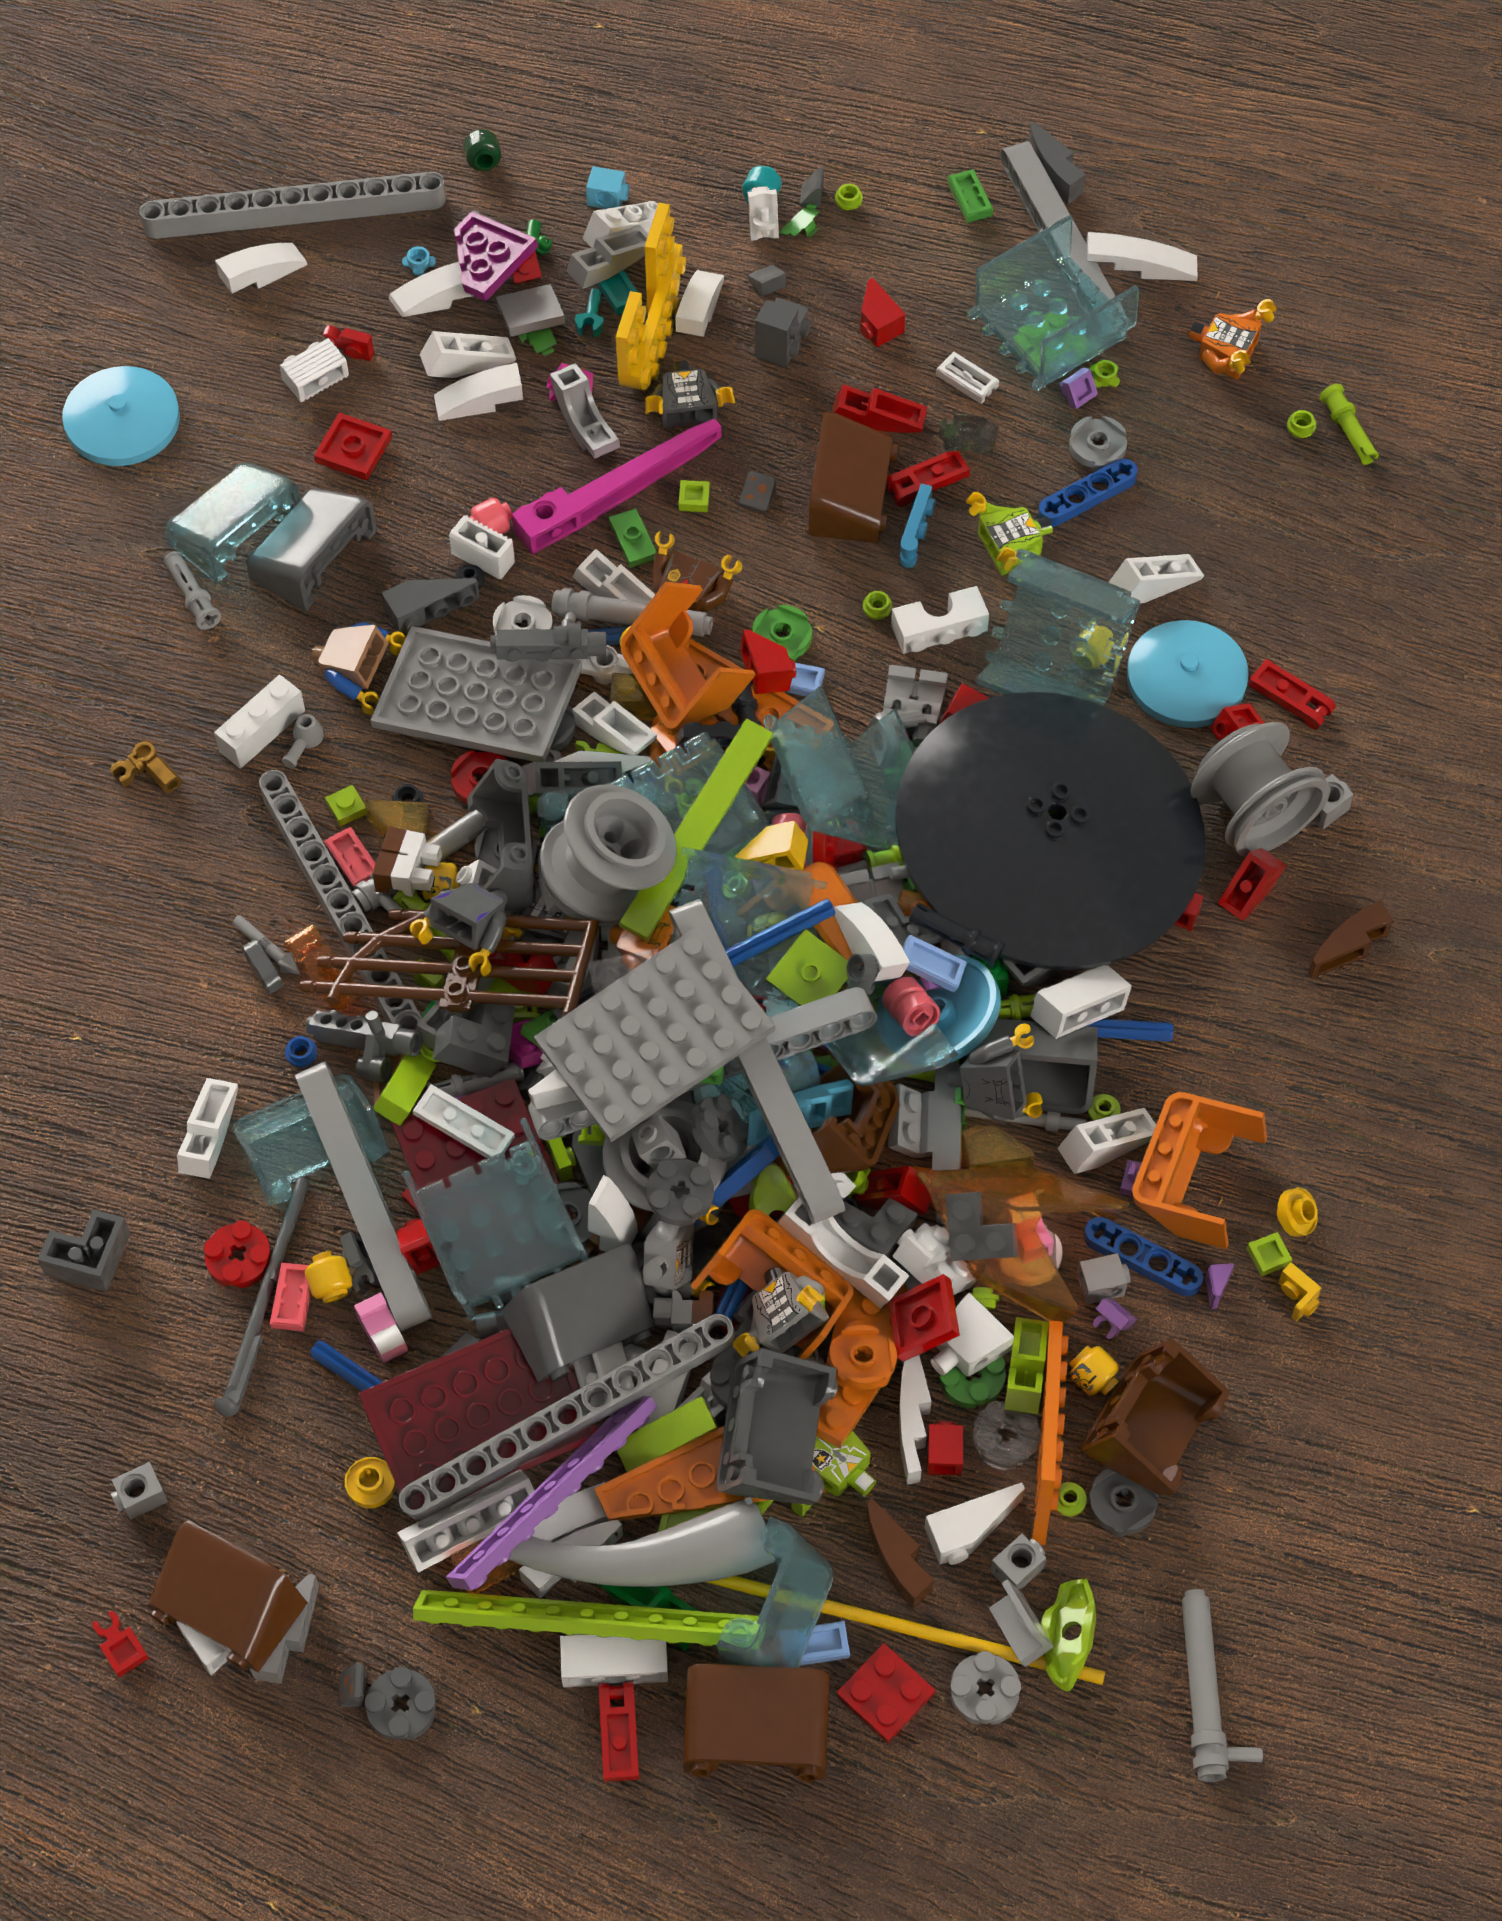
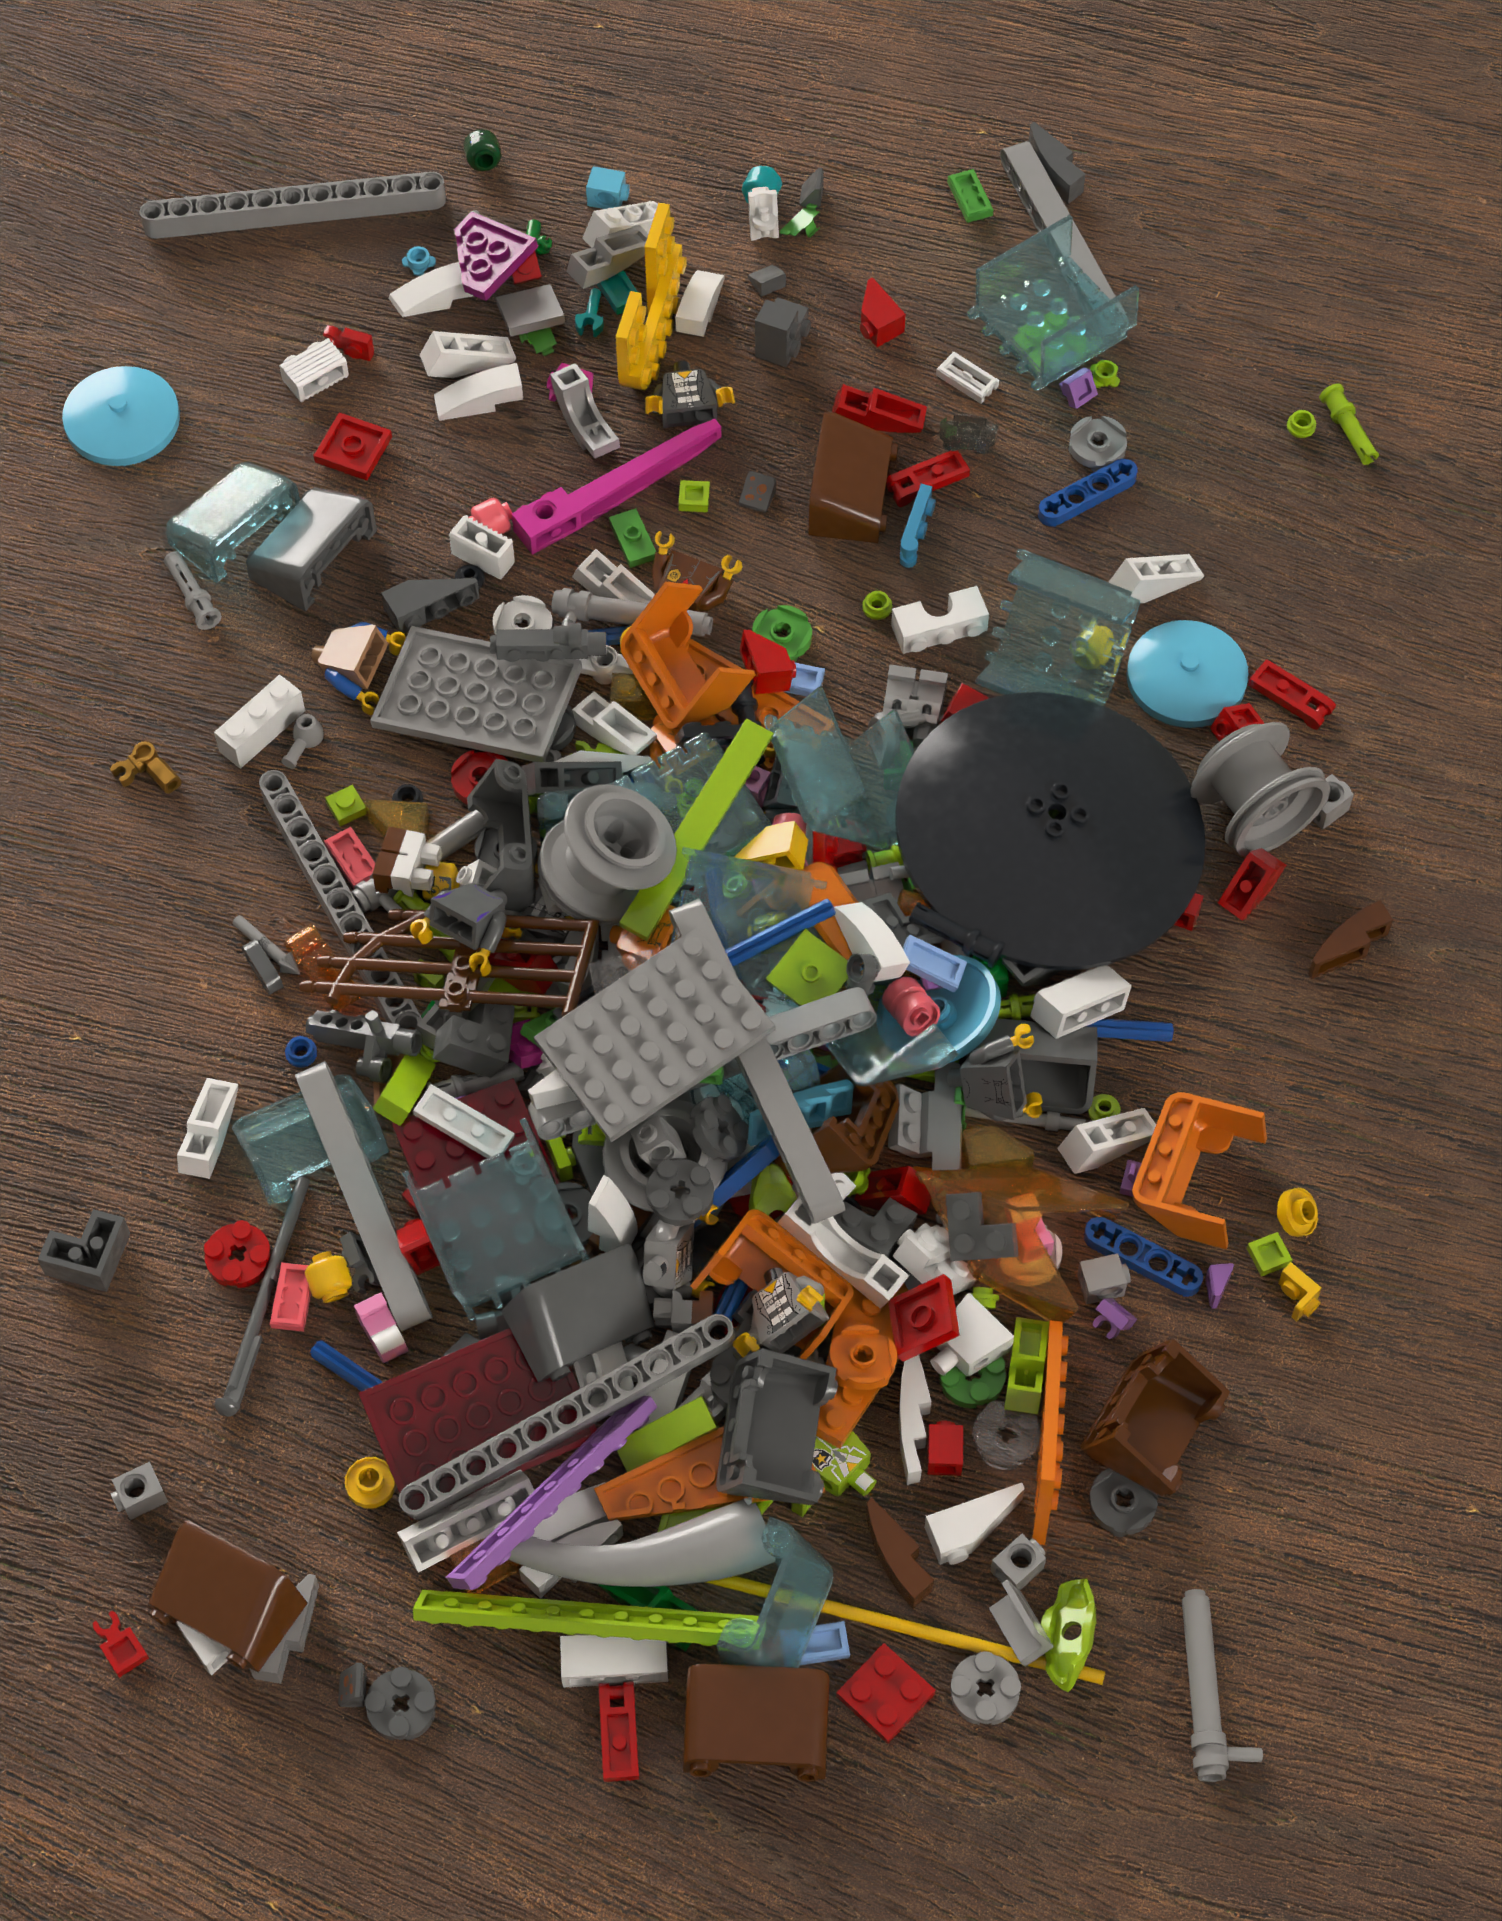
(259, 265): white slope -> none
(848, 197): lime plate -> none
(1007, 530): torso -> none
(1075, 1508): lime plate -> none
(1094, 1370): yellow head -> none
(1138, 254): white slope -> none
(1231, 339): torso -> none

